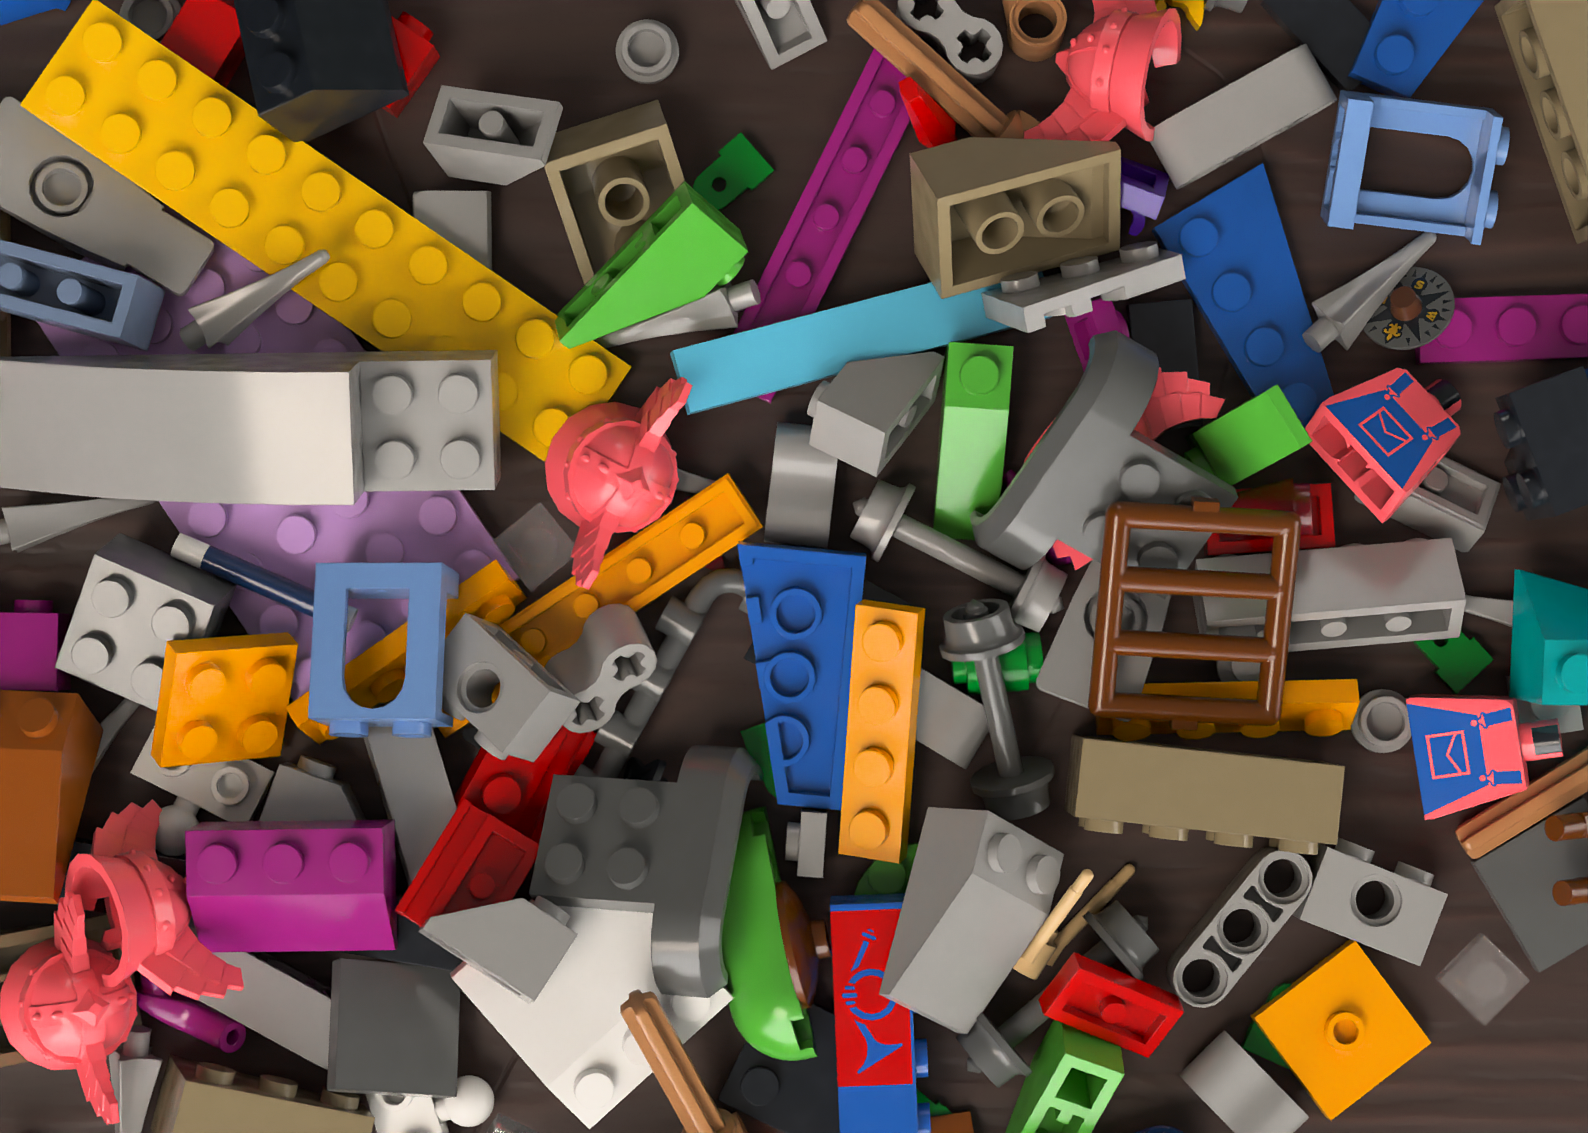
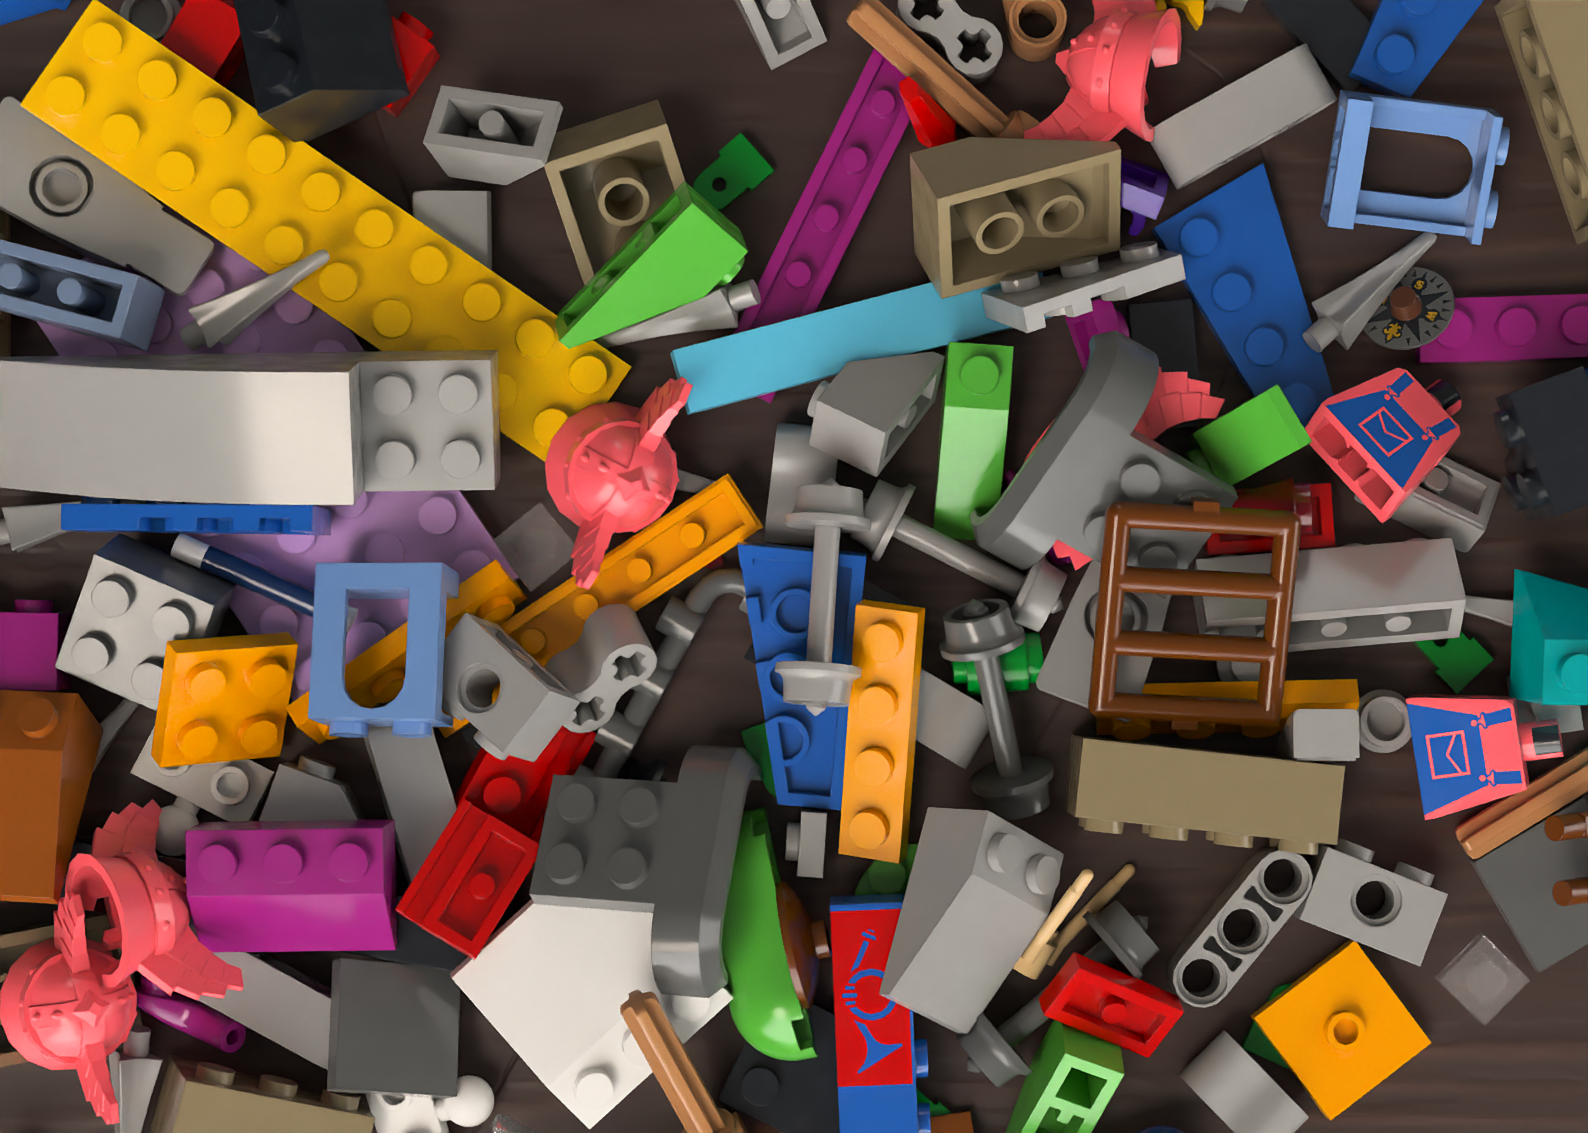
(110, 515): none -> blue wing
(507, 941): light grey slope -> none
(647, 51): light grey plate -> none
(828, 512): none -> light grey piece
(1320, 735): none -> light grey slope

